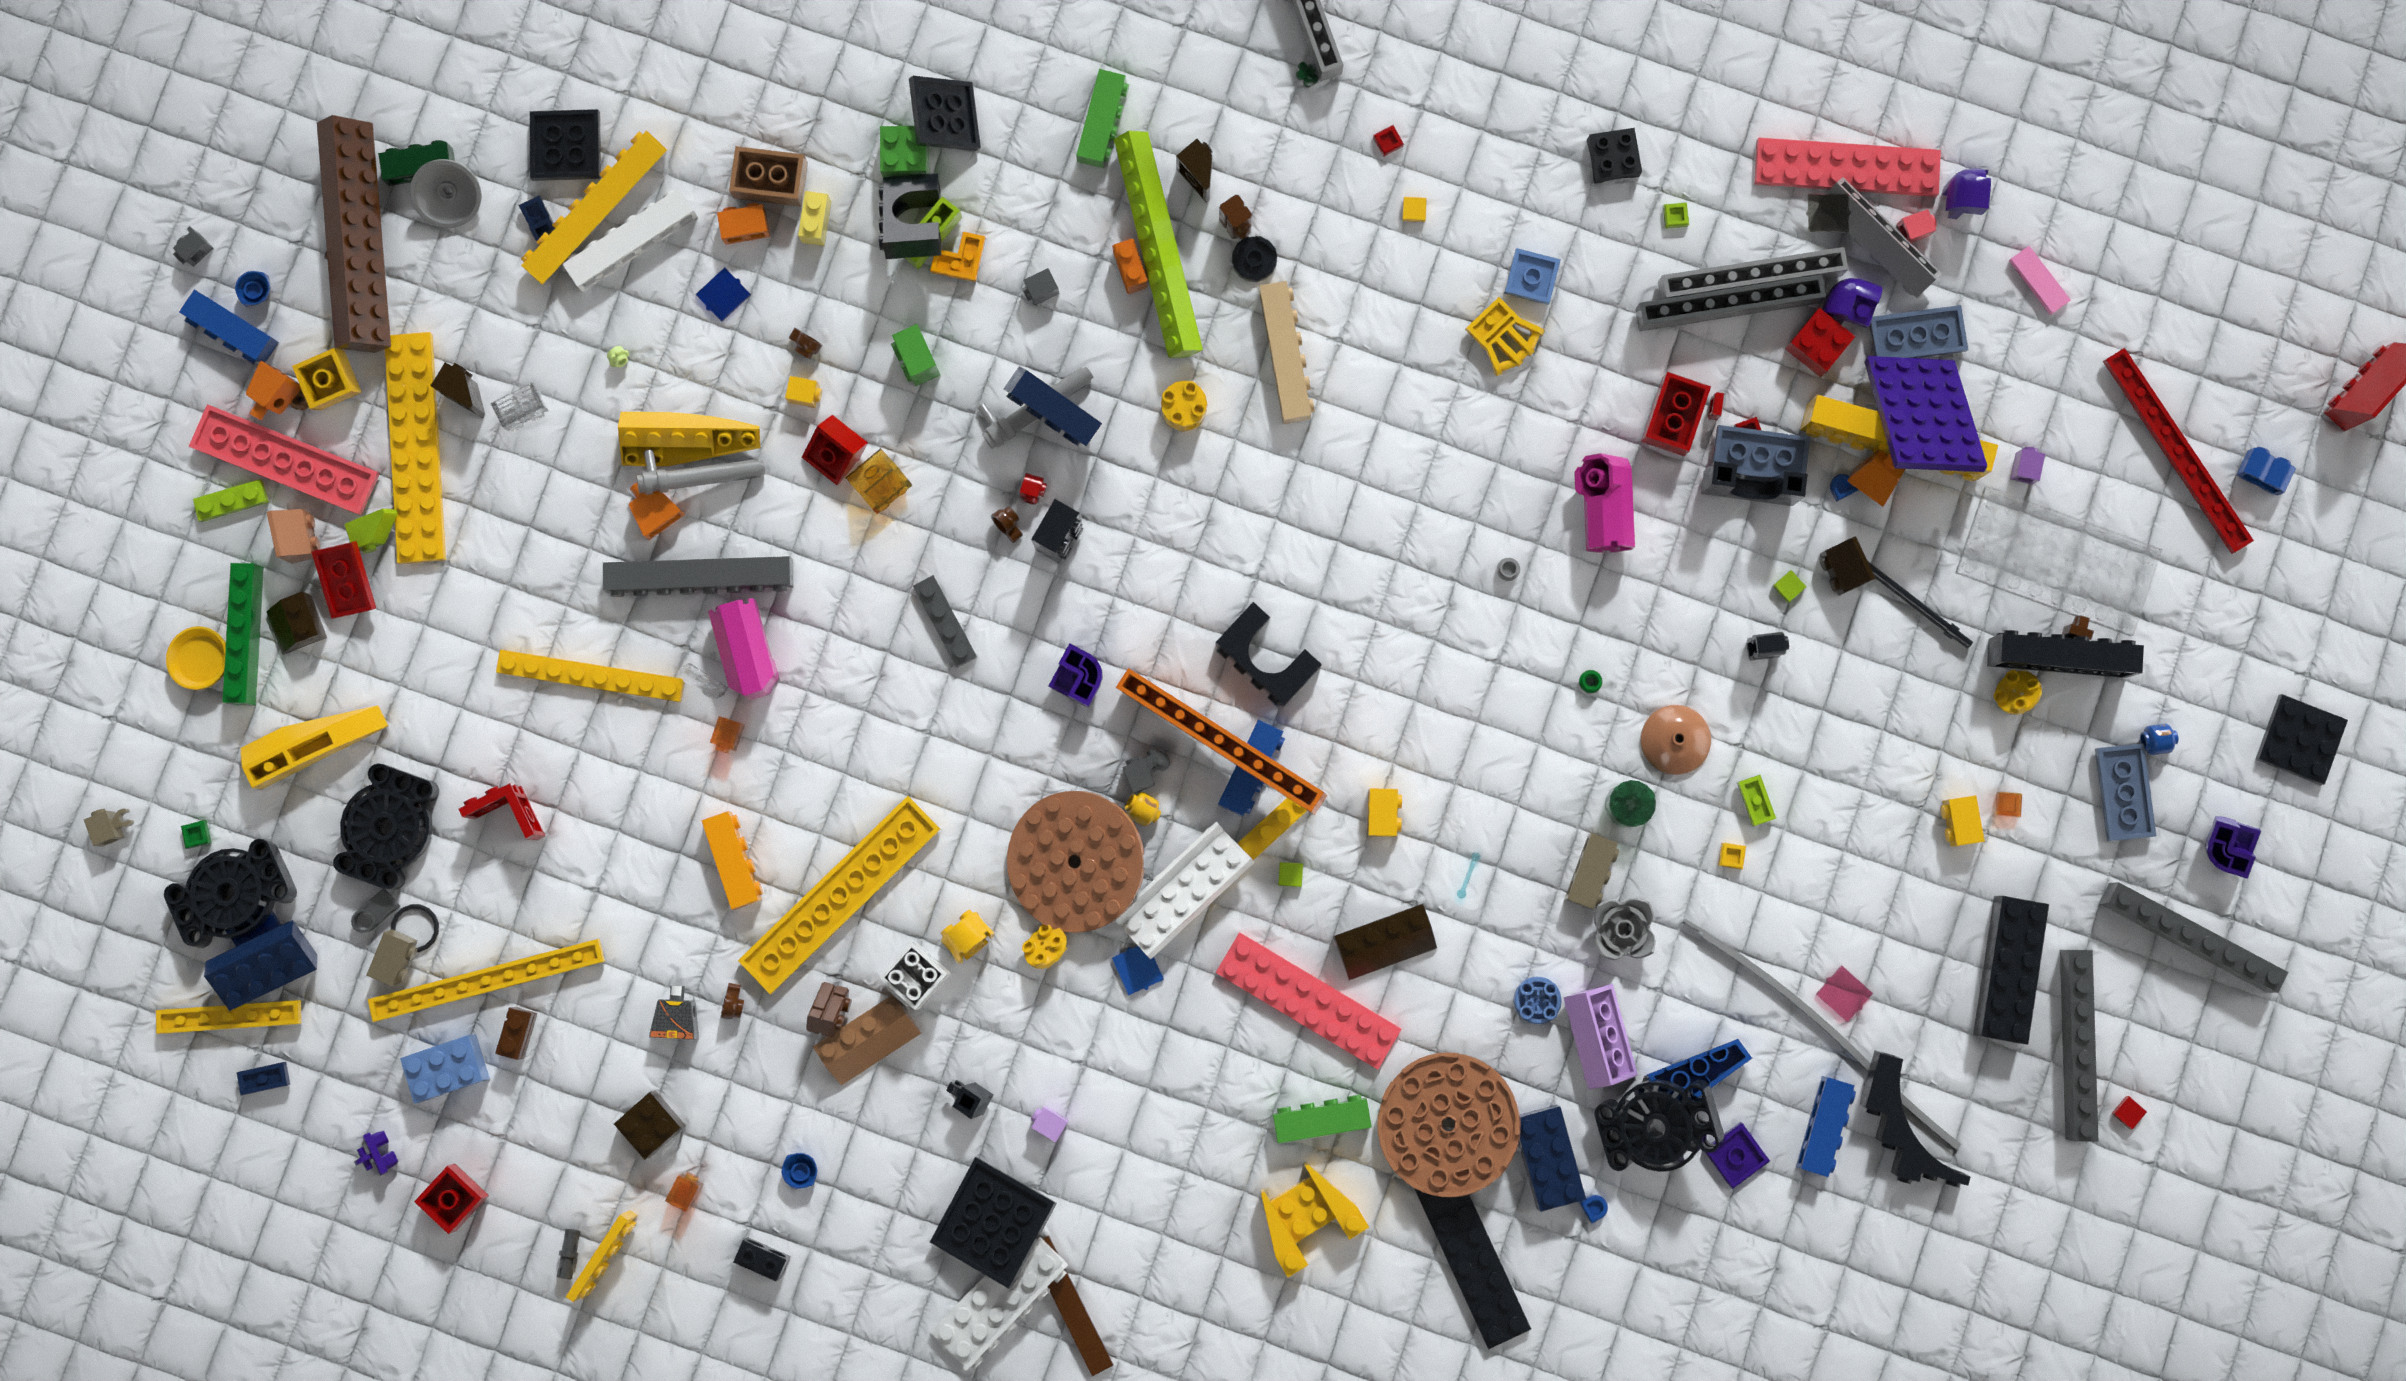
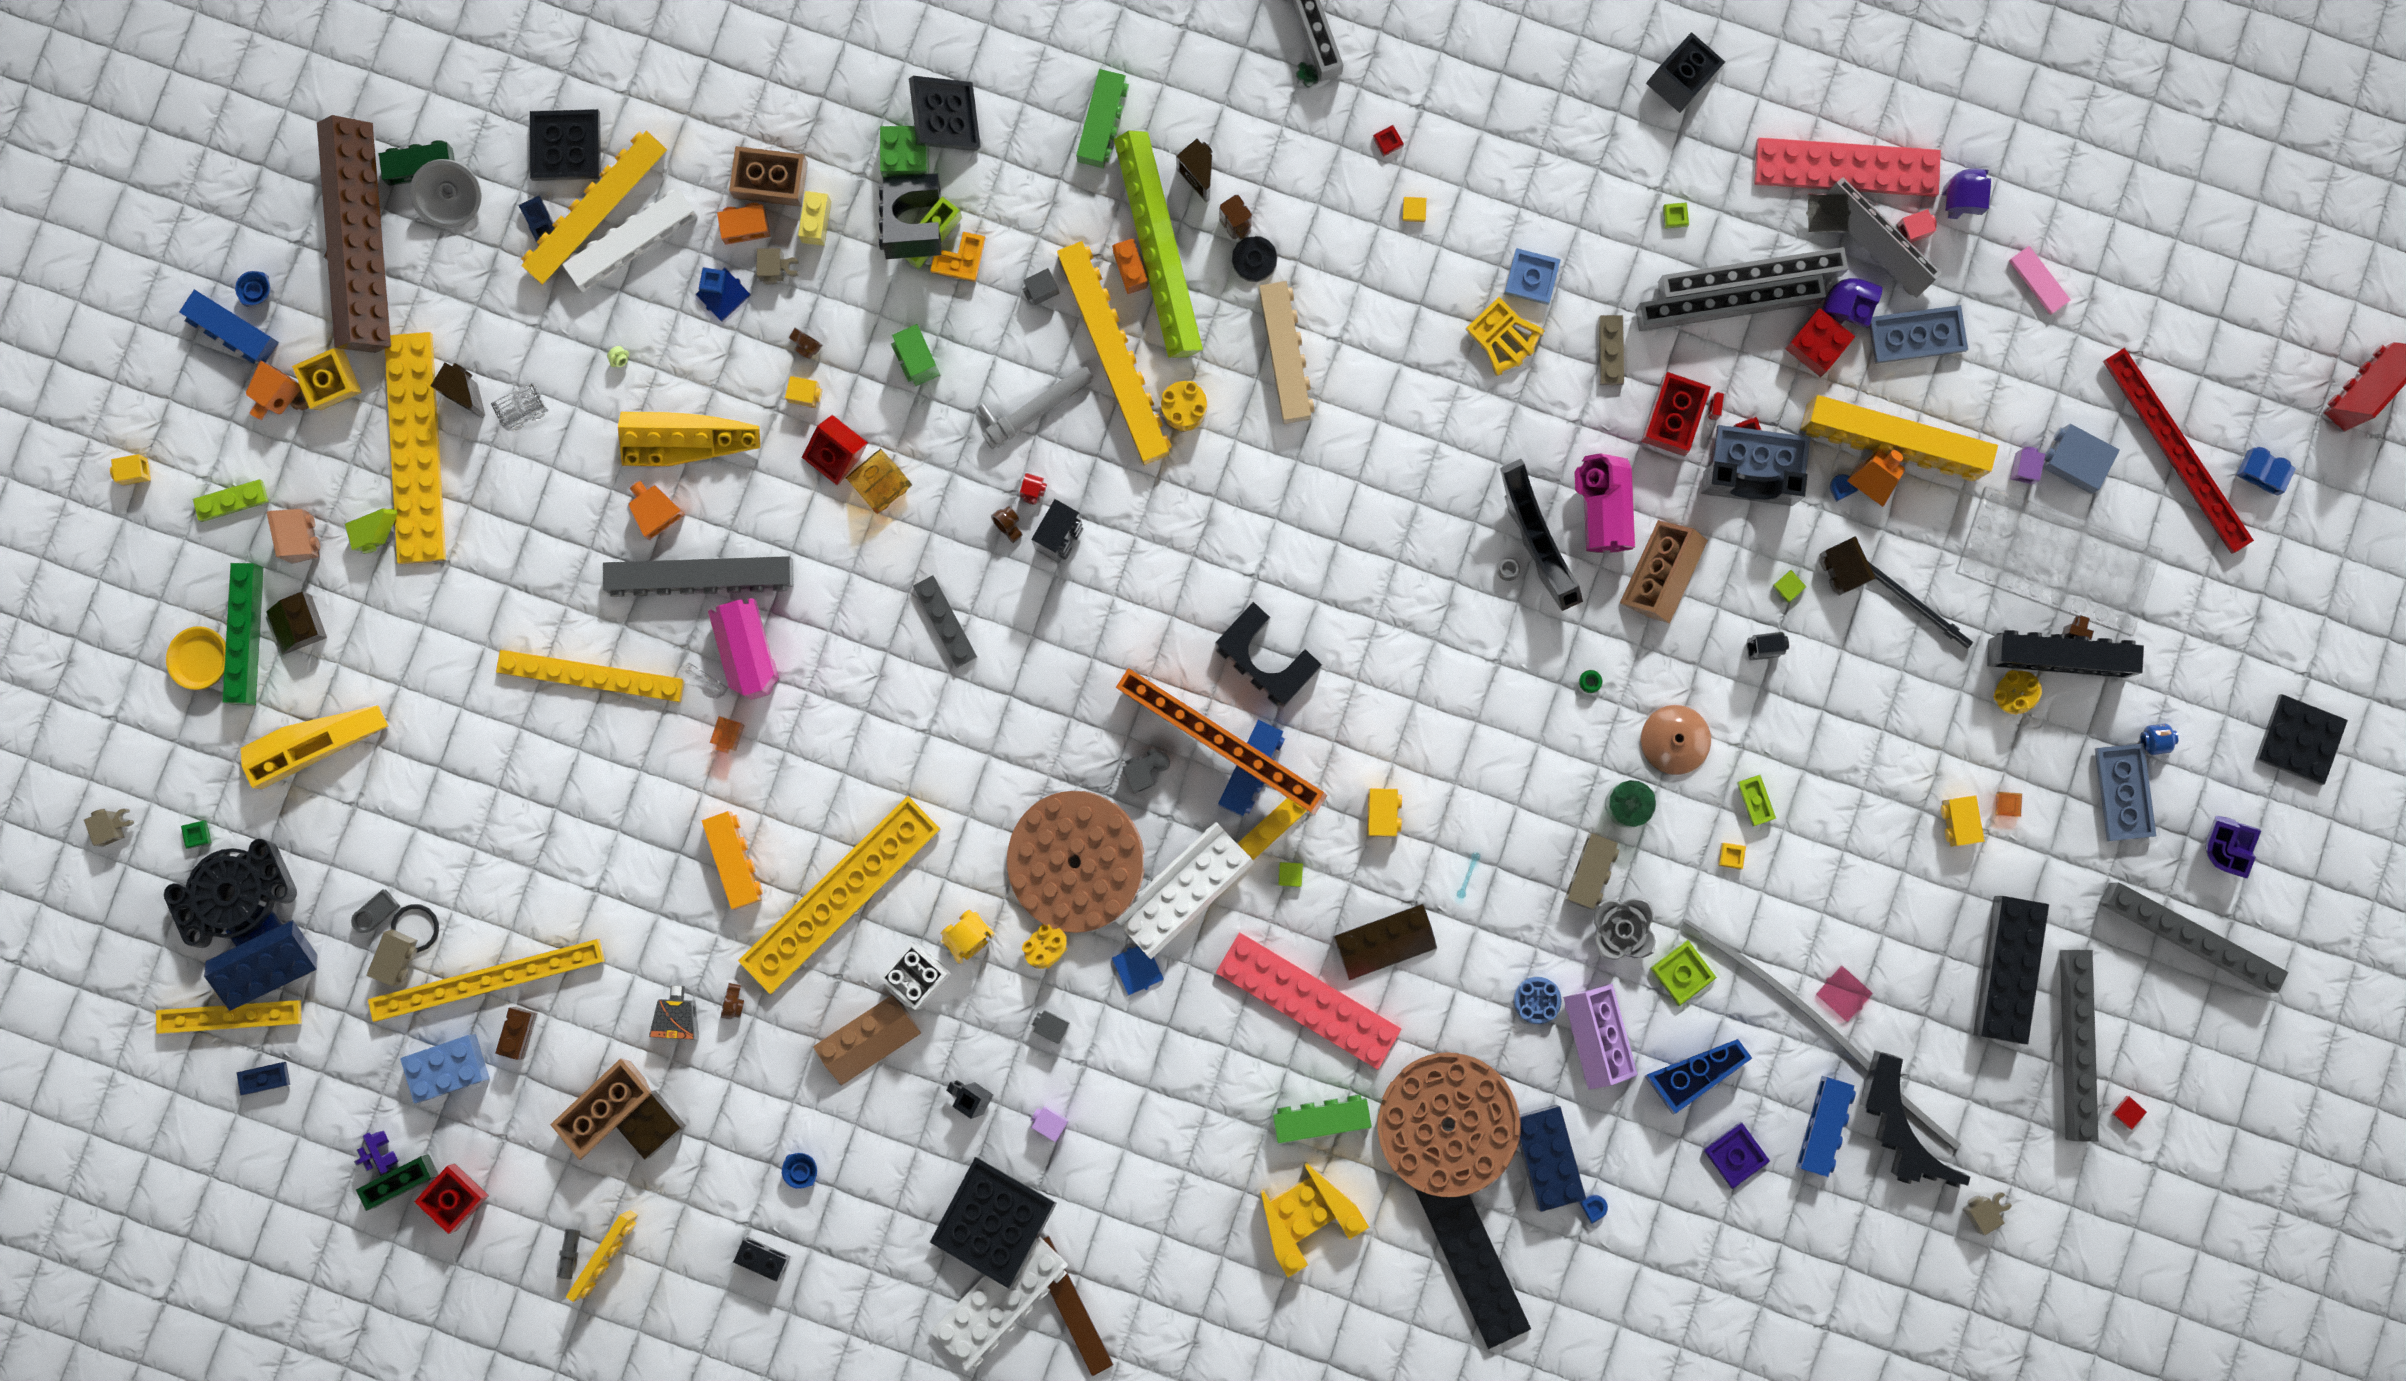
(130, 470): none -> yellow brick
(191, 247): dark grey brick -> none
(284, 459): coral plate -> none
(343, 579): red plate -> none
(397, 1182): none -> dark green brick
(409, 831): black piece -> none
(498, 797): red bracket -> none
(602, 1107): none -> medium nougat slope
(663, 480): light grey cylinder -> none
(684, 1191): clear orange brick -> none
(712, 281): none -> blue tile
(772, 264): none -> dark tan brick
(828, 1010): reddish brown brick -> none
(1050, 1026): none -> dark grey brick
(1053, 406): dark blue brick -> none
(1077, 676): dark purple brick -> none
(1113, 353): none -> yellow brick
(1143, 808): yellow head -> none
(1537, 537): none -> black arch
(1611, 350): none -> dark tan plate
(1614, 155): black brick -> none
(1664, 571): none -> medium nougat slope
(1677, 1110): black piece -> none
(1683, 972): none -> lime tile
(1685, 72): none -> black slope
(1925, 414): dark purple plate -> none
(1985, 1213): none -> dark tan brick
(2080, 458): none -> sand blue brick

